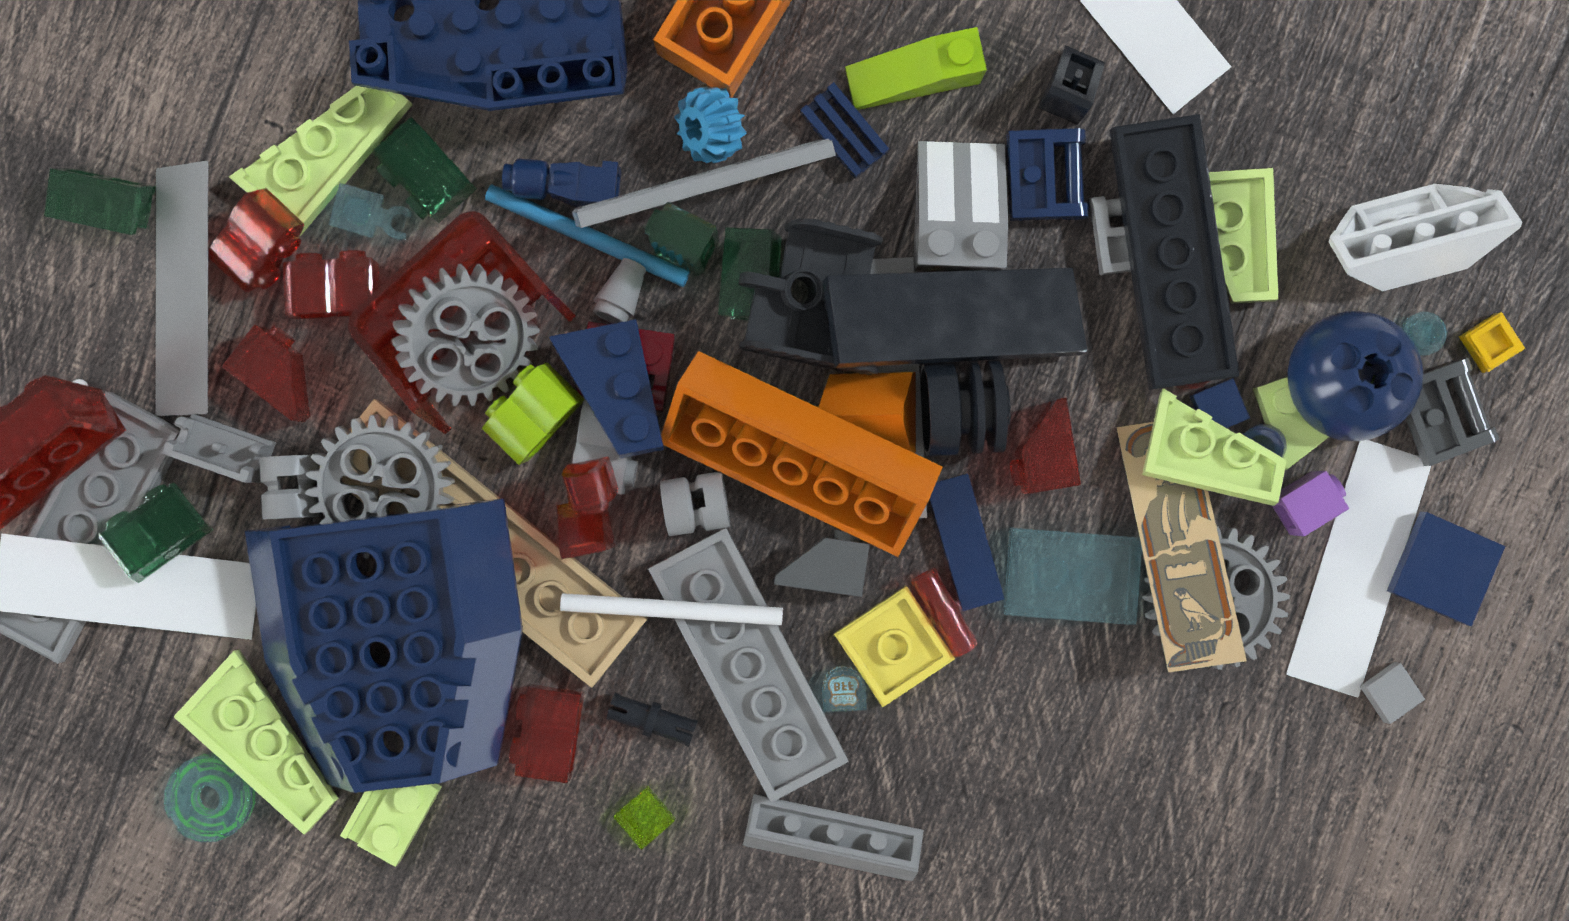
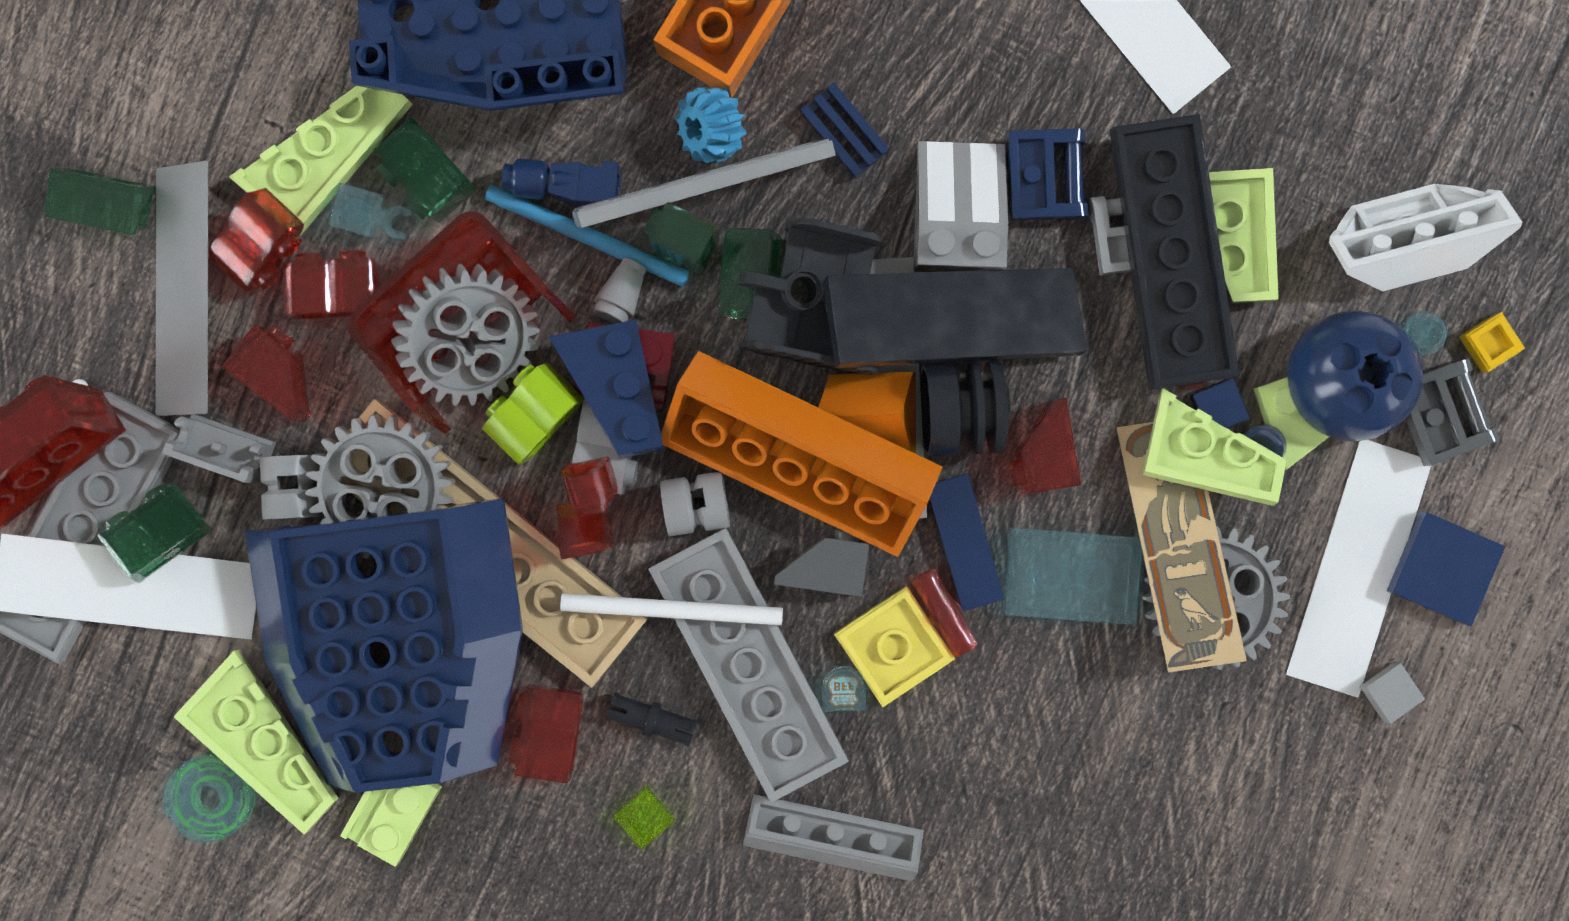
(918, 69): lime slope -> none
(1072, 85): black slope -> none
(1310, 502): medium lavender brick -> none

